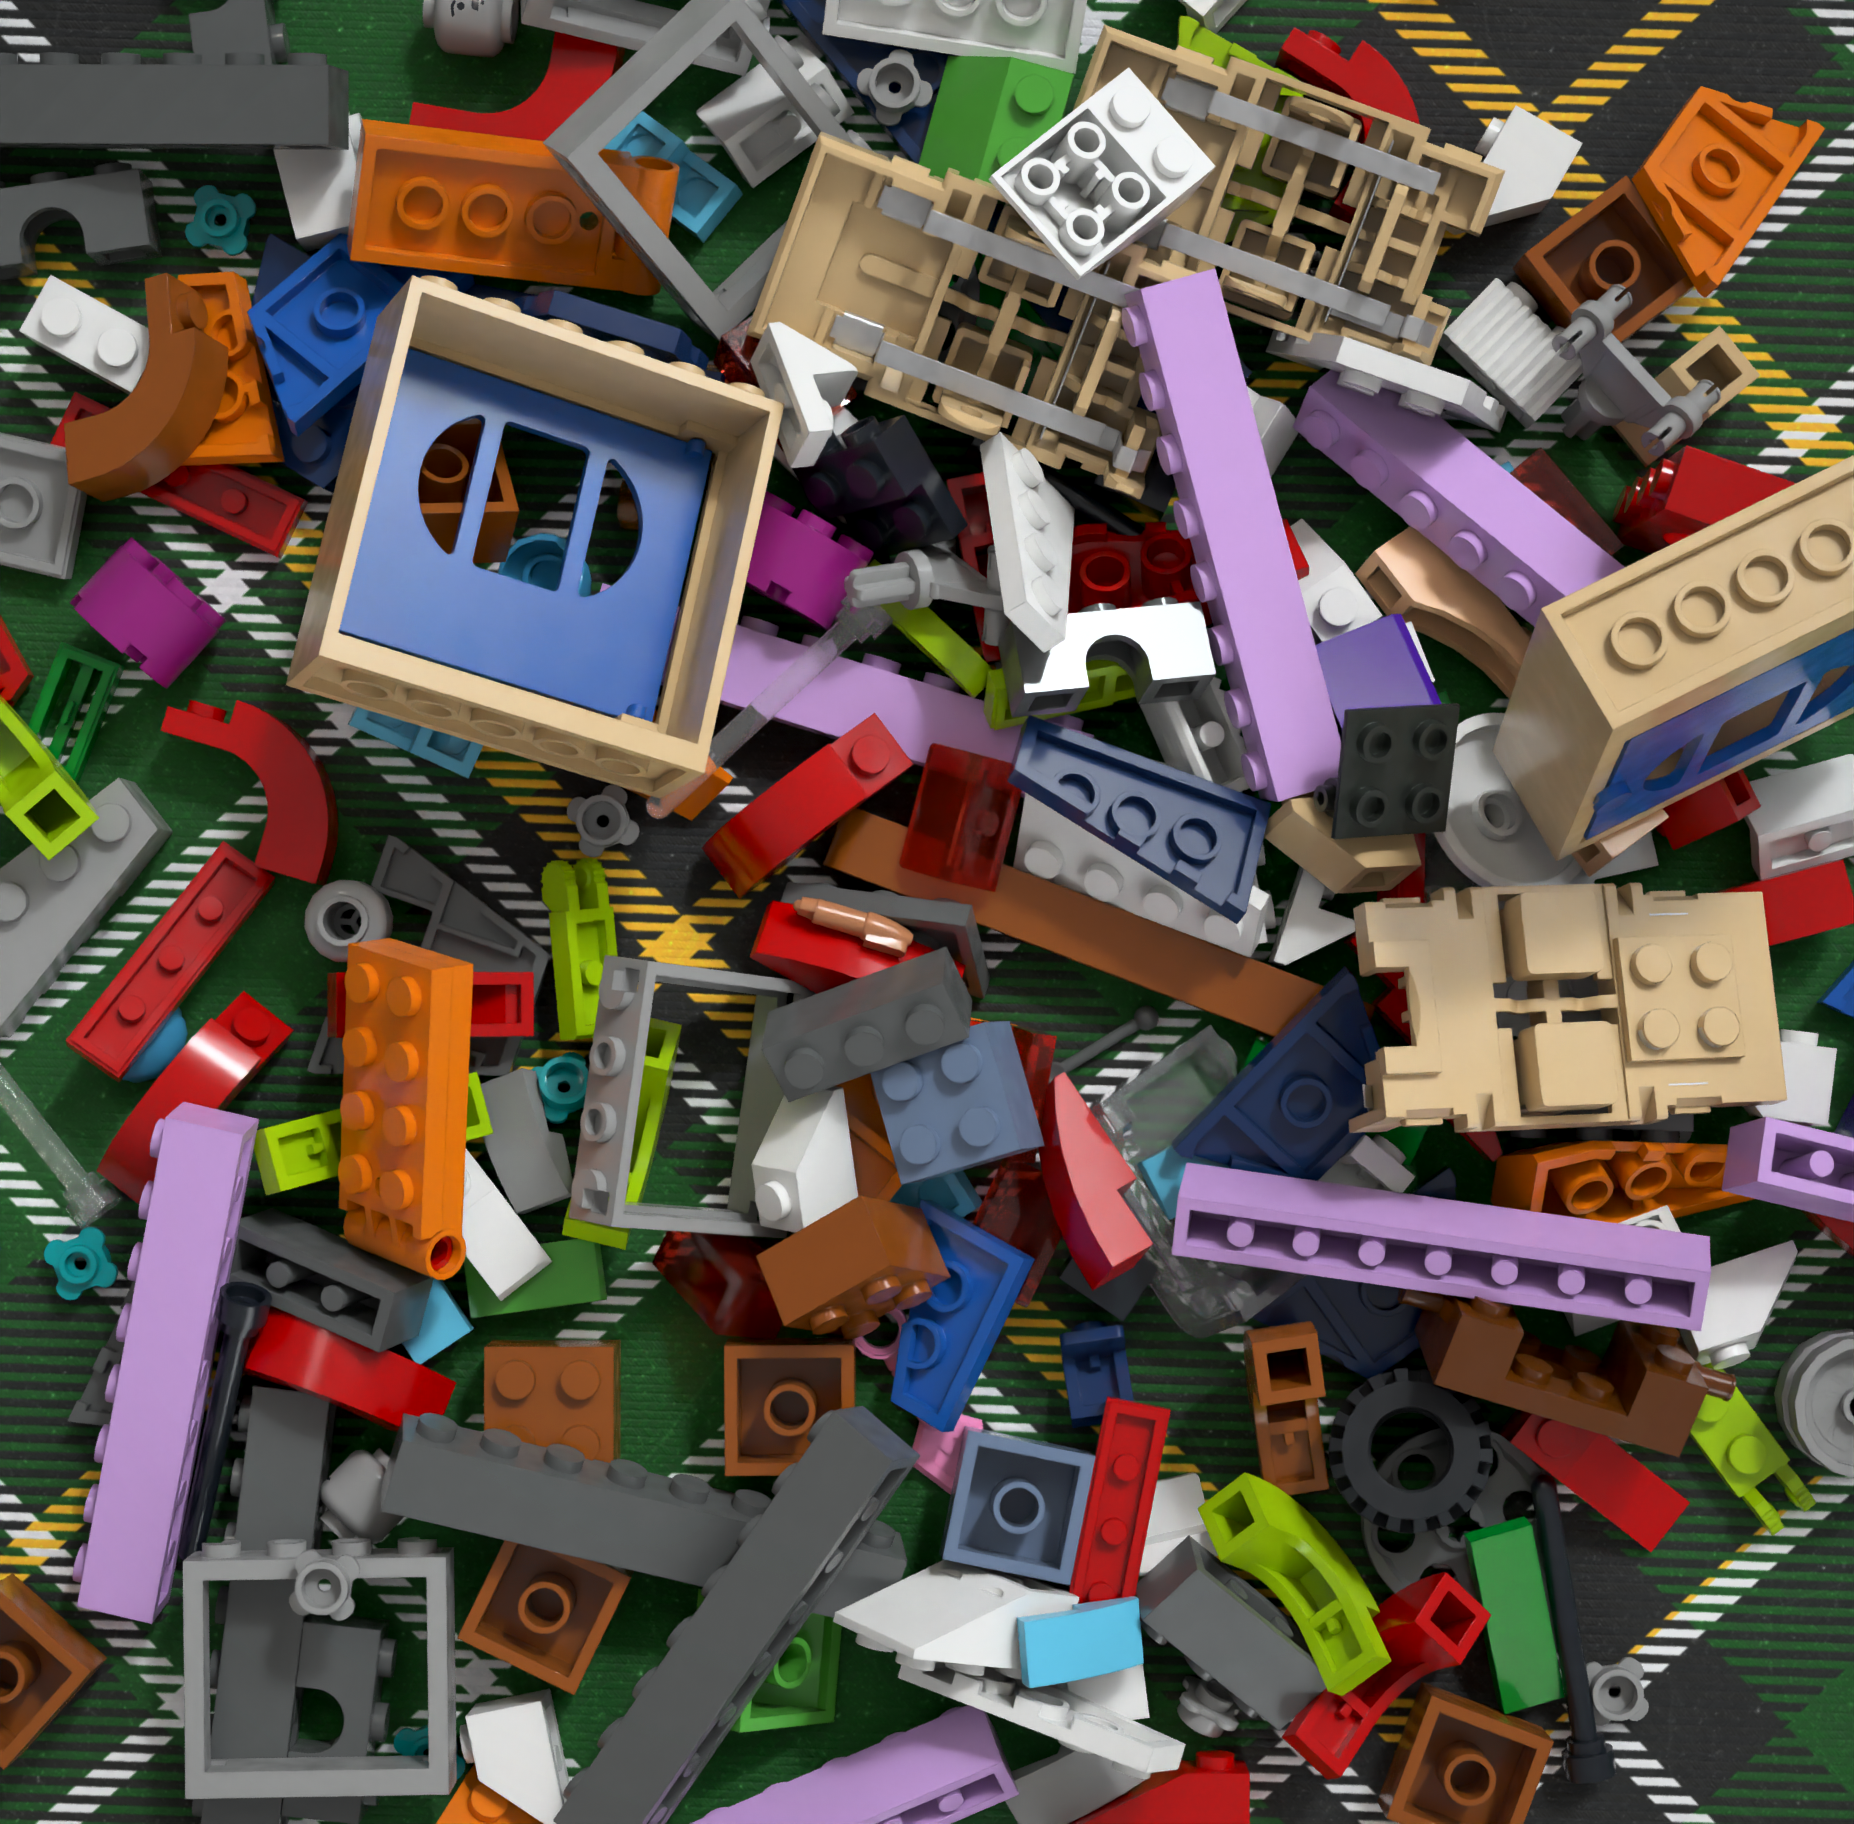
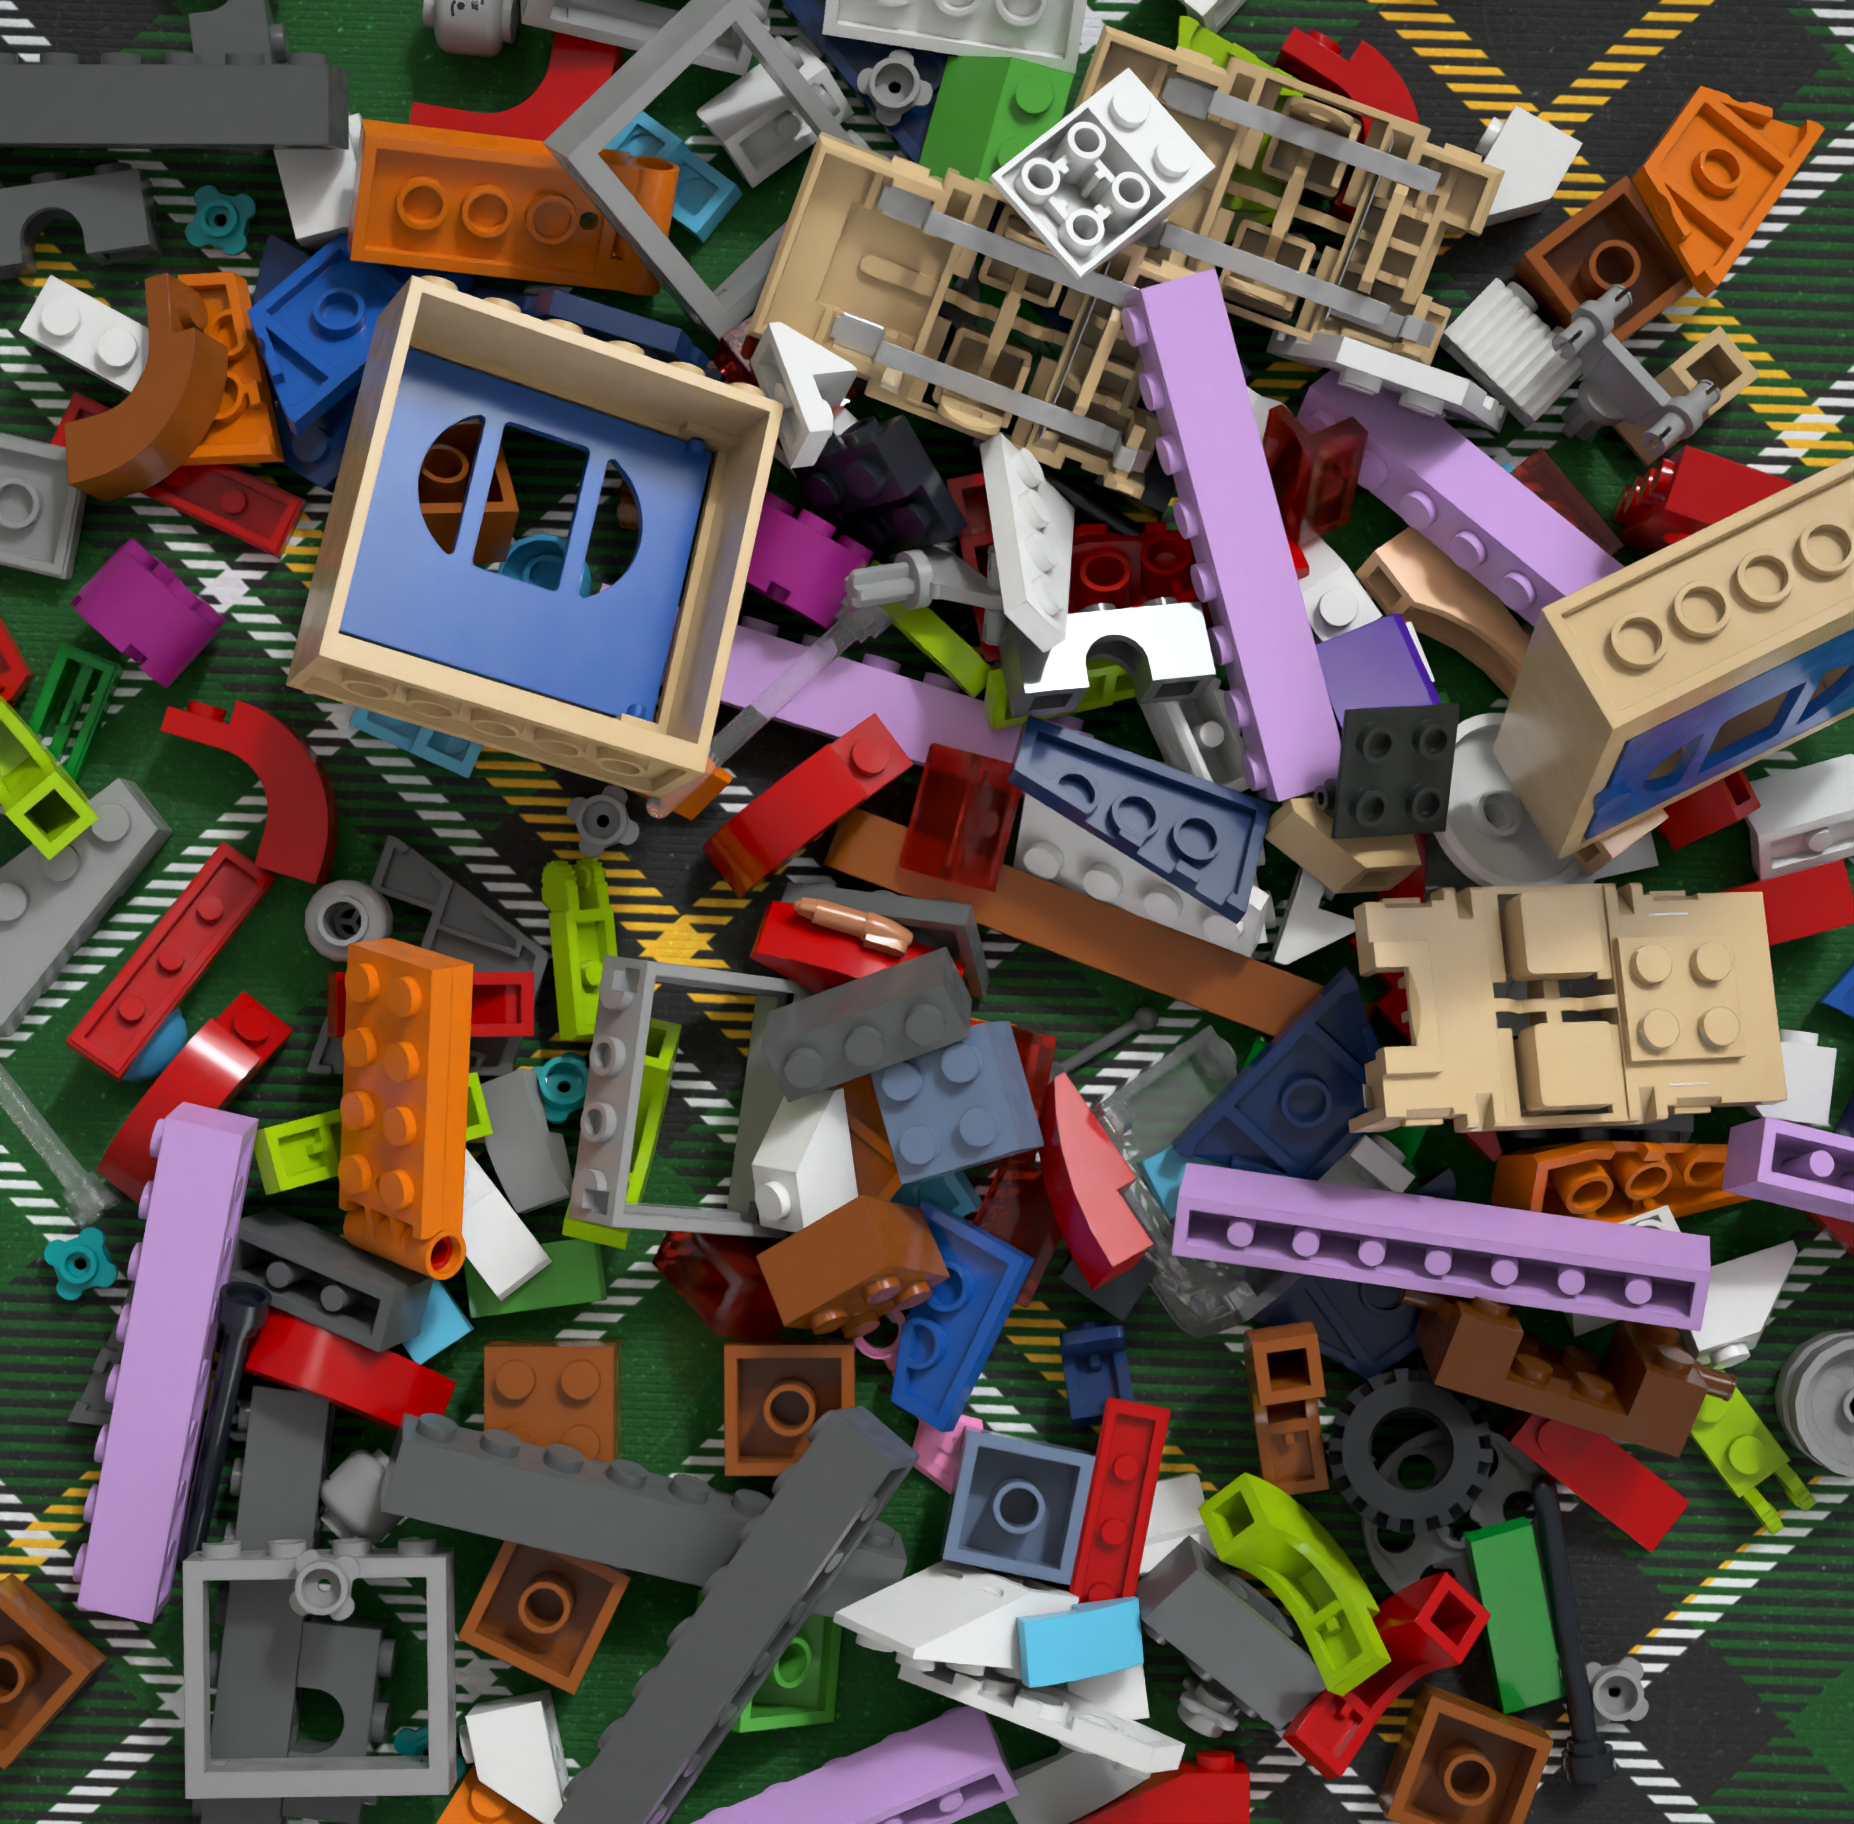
(1313, 472): none -> clear red panel

